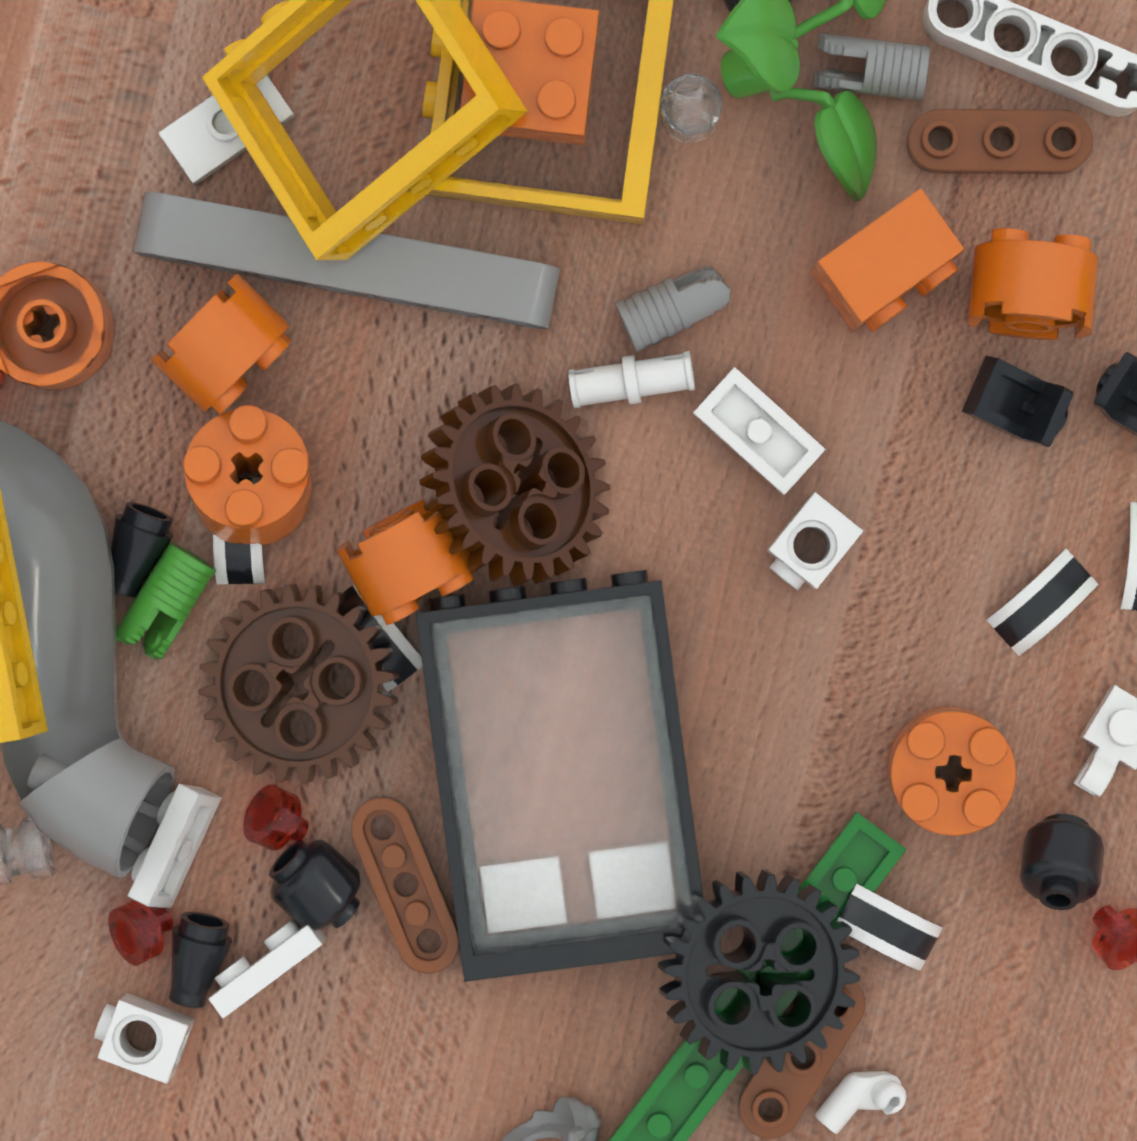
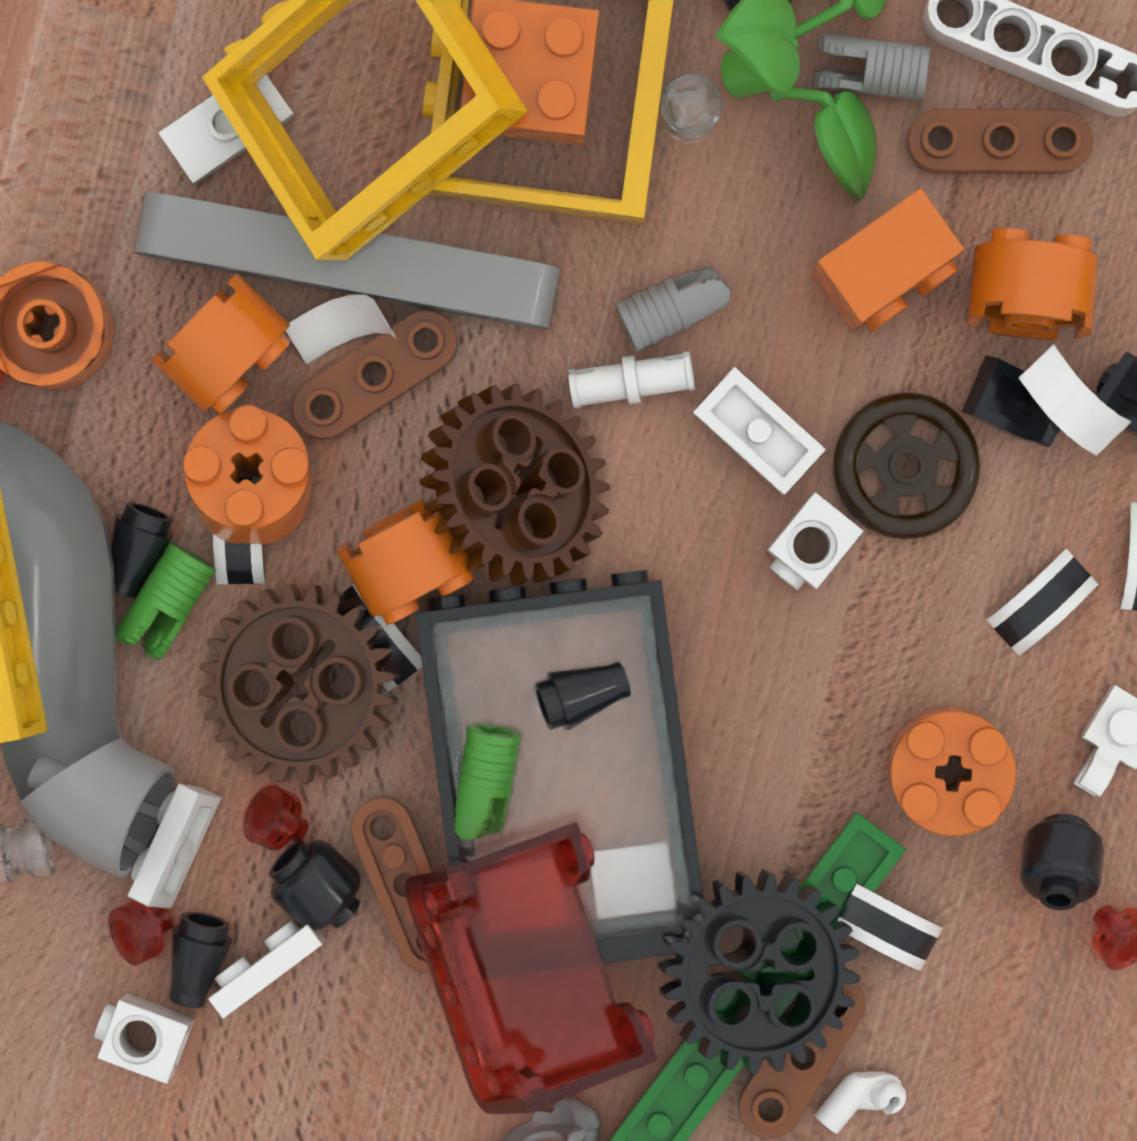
(336, 324): none -> white sticker
(404, 369): none -> dark orange plate
(485, 780): none -> bright green hinge
(525, 973): none -> clear red windscreen
(579, 694): none -> black cone
(942, 503): none -> dark brown plate
(1071, 403): none -> white sticker

